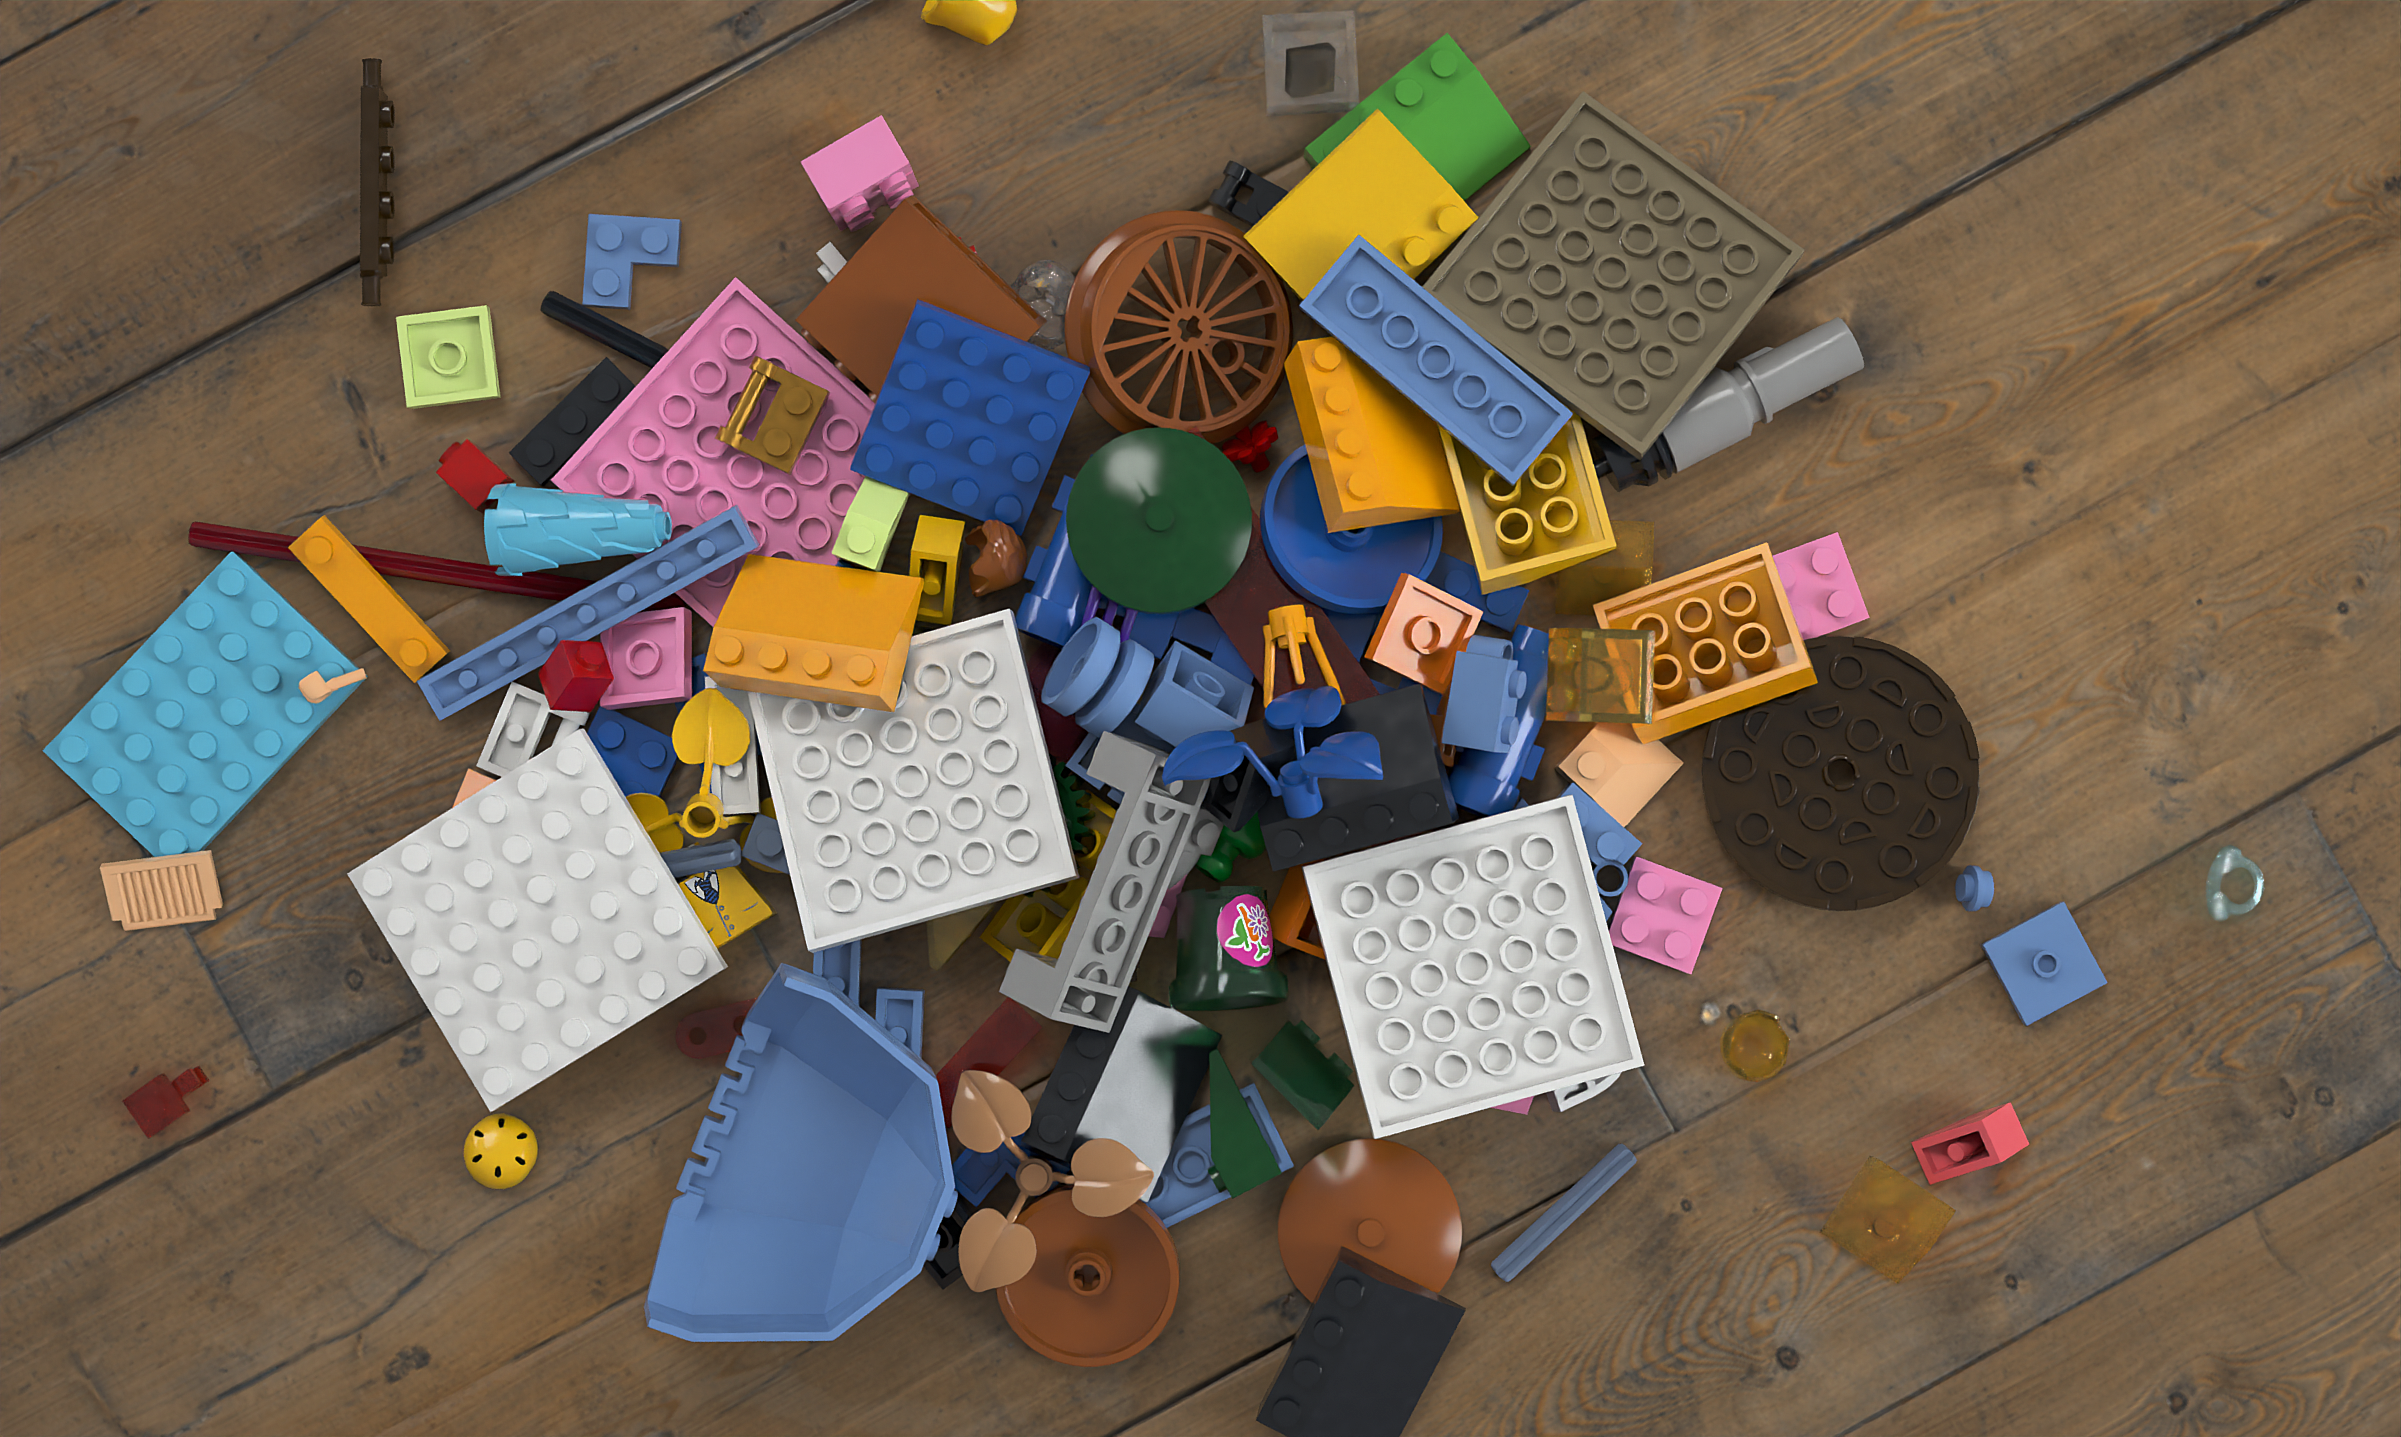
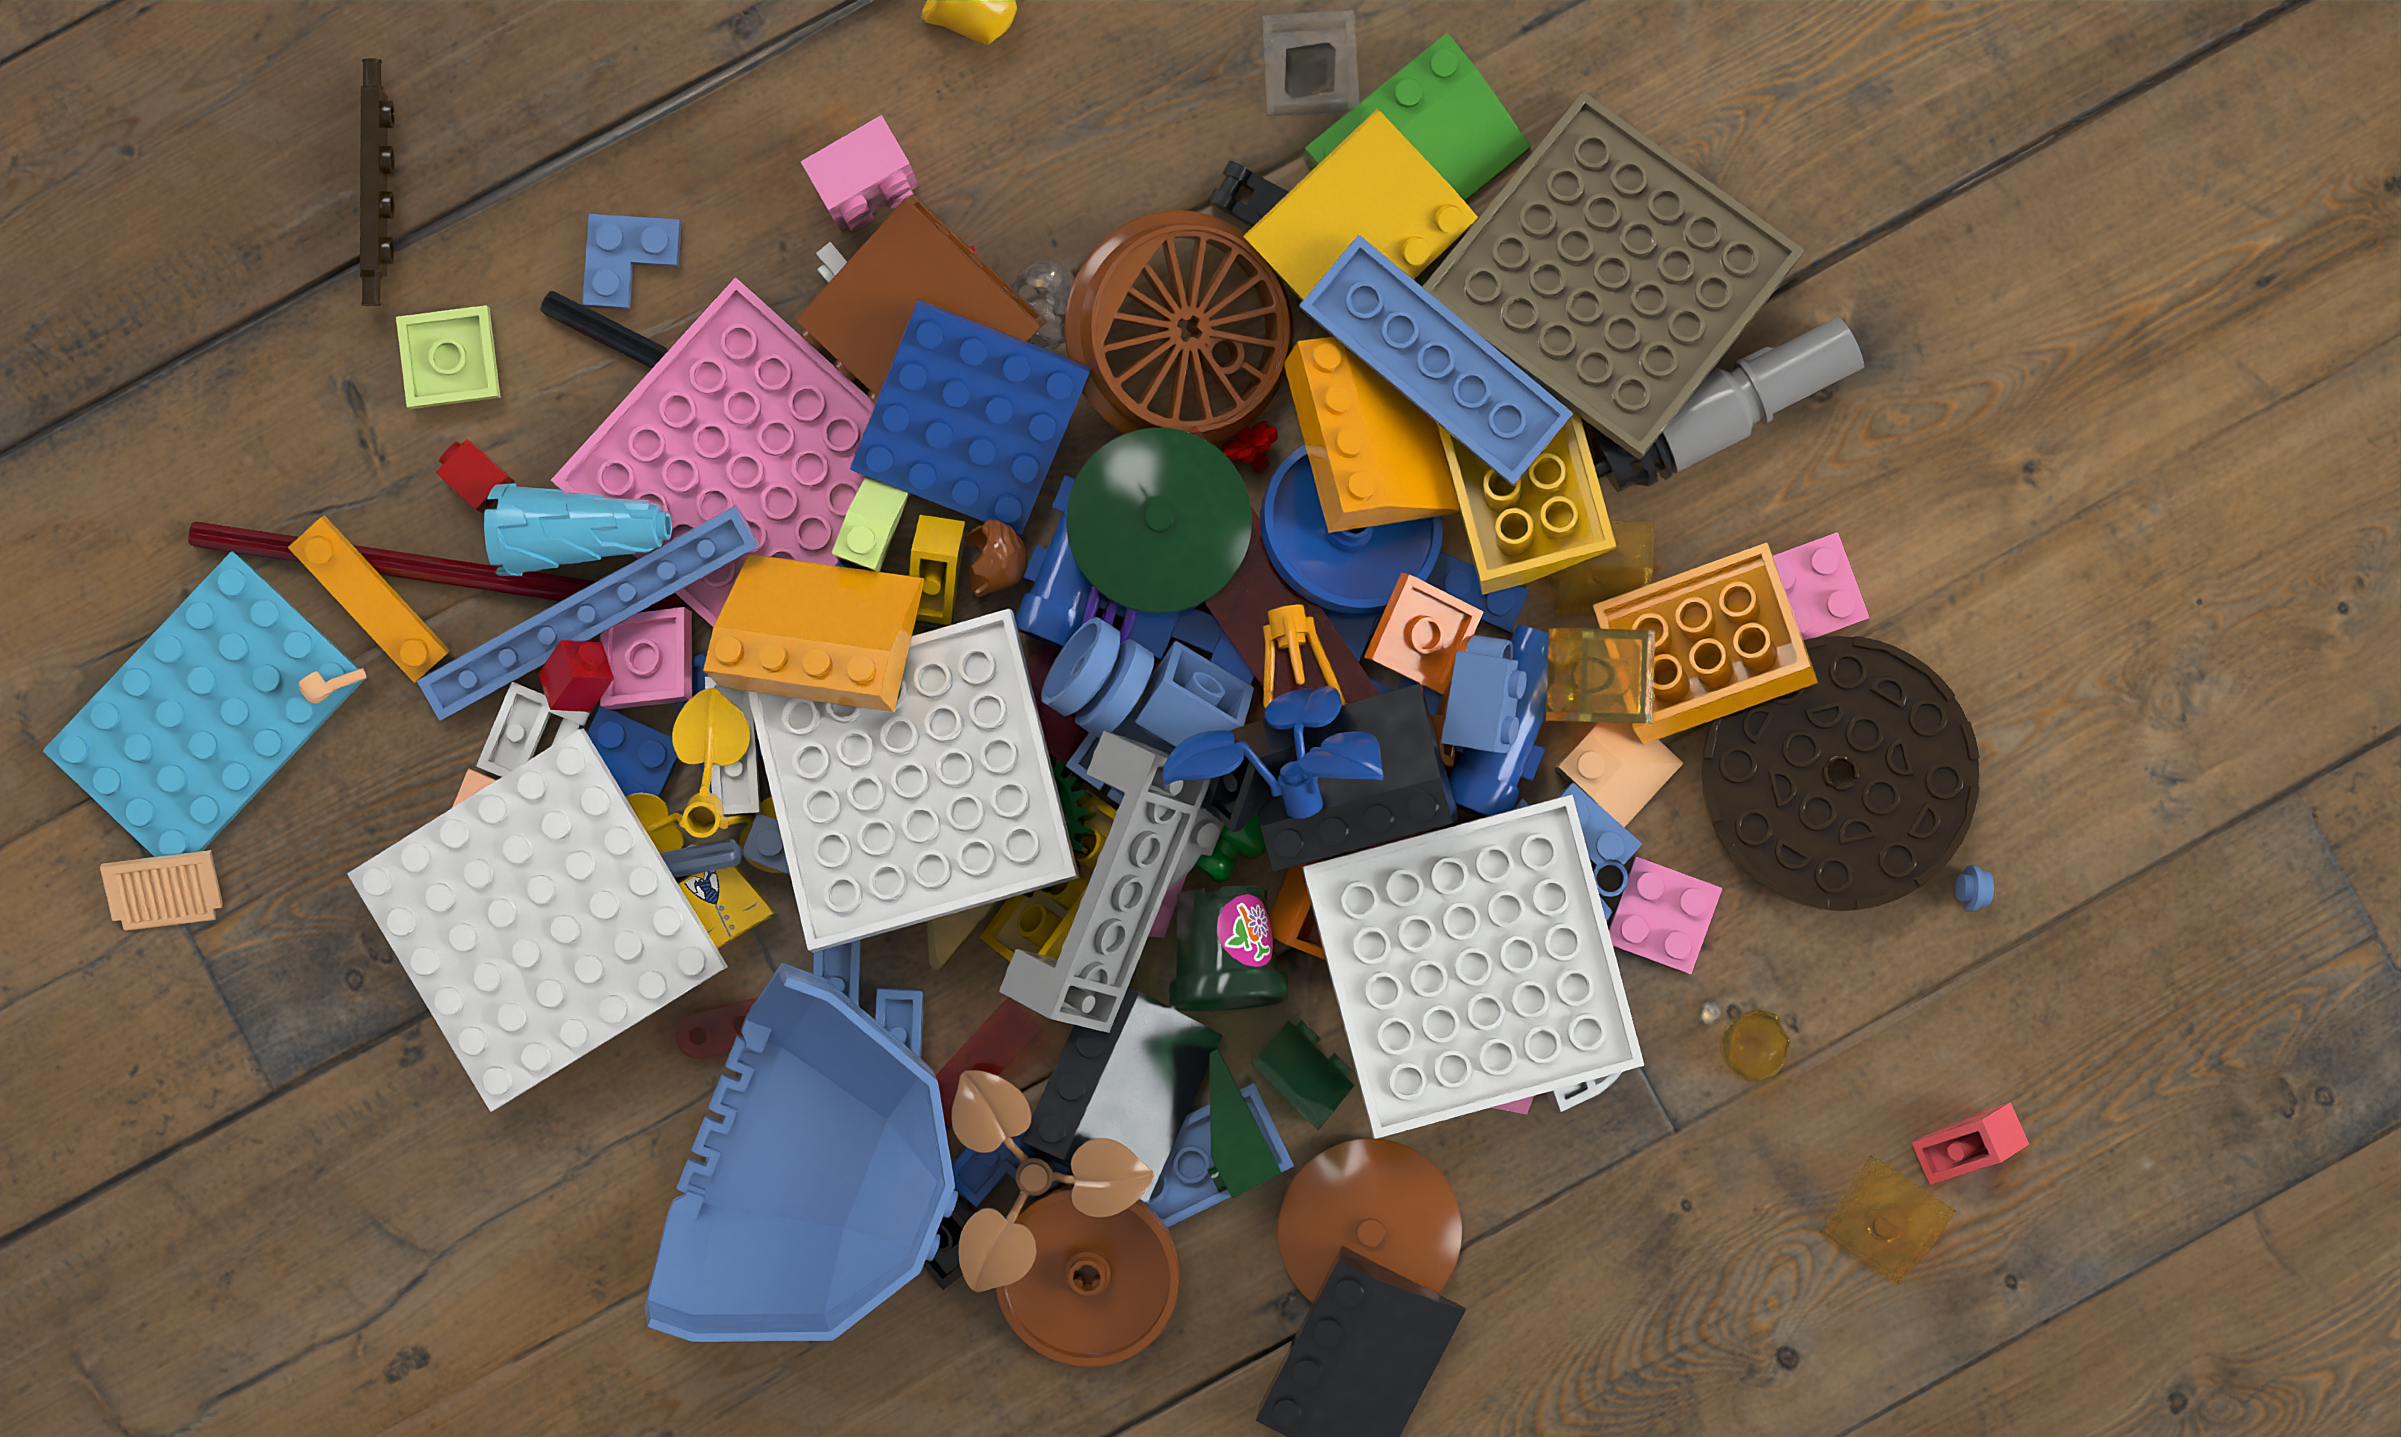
(161, 1101): clear red plate -> none
(499, 1149): yellow helmet -> none
(572, 422): black plate -> none
(786, 422): pearl gold plate -> none
(1563, 1212): sand blue axle -> none
(2043, 963): medium blue plate -> none
(2218, 904): clear light blue piece -> none

